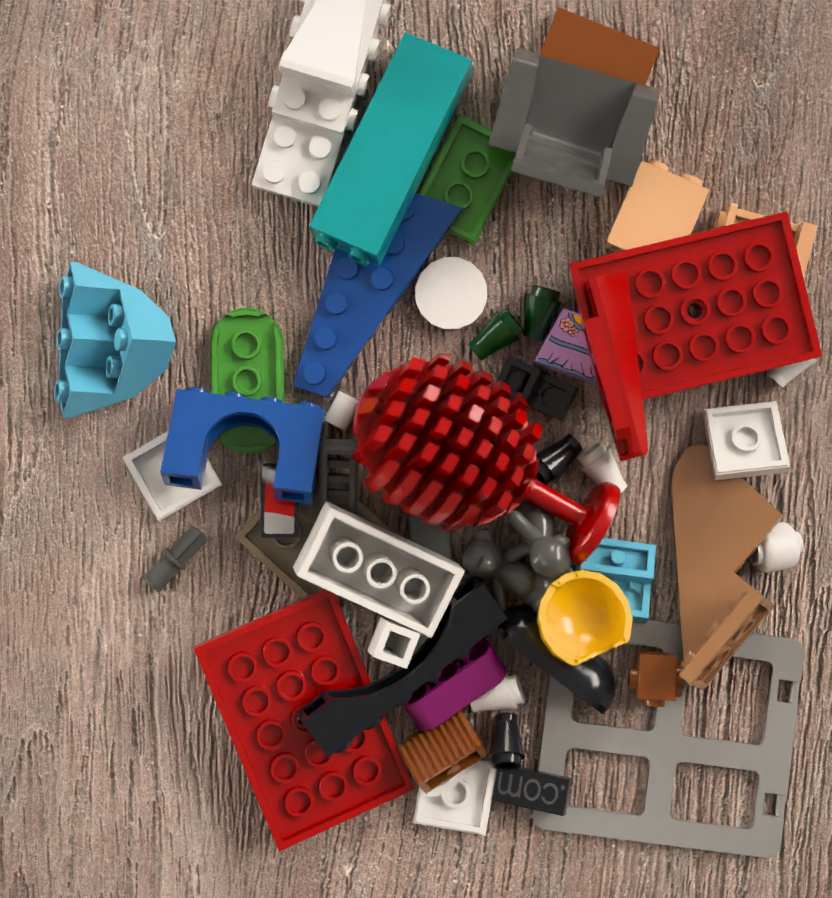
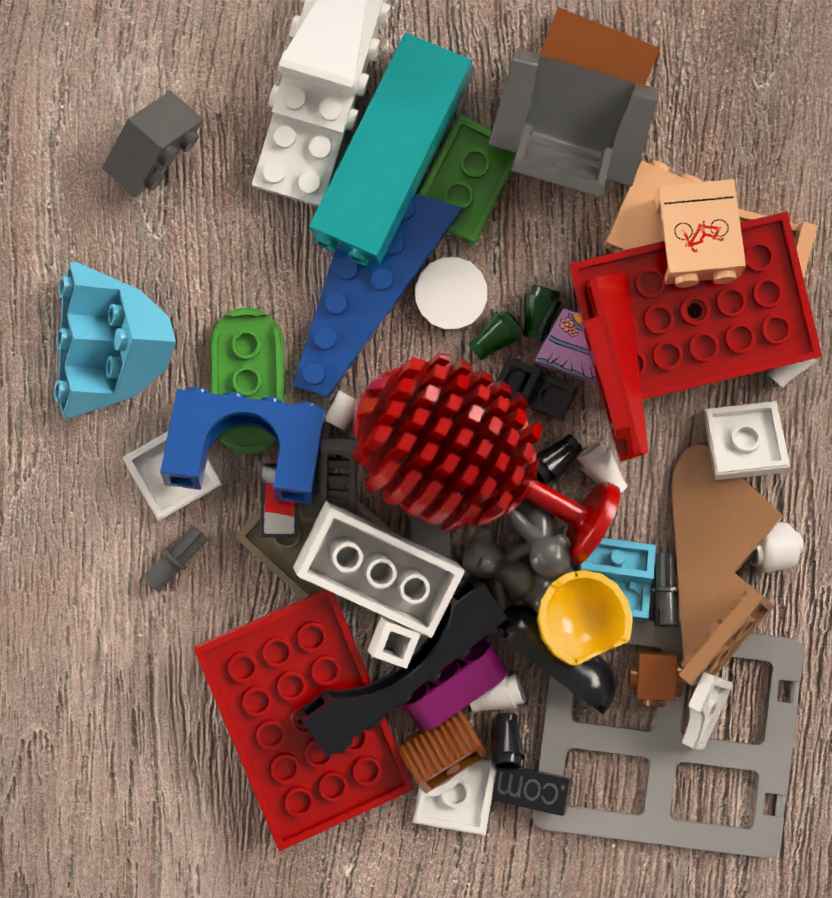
(151, 143): none -> dark grey brick
(666, 591): none -> dark grey axle
(701, 232): none -> light nougat panel
(705, 709): none -> white tile

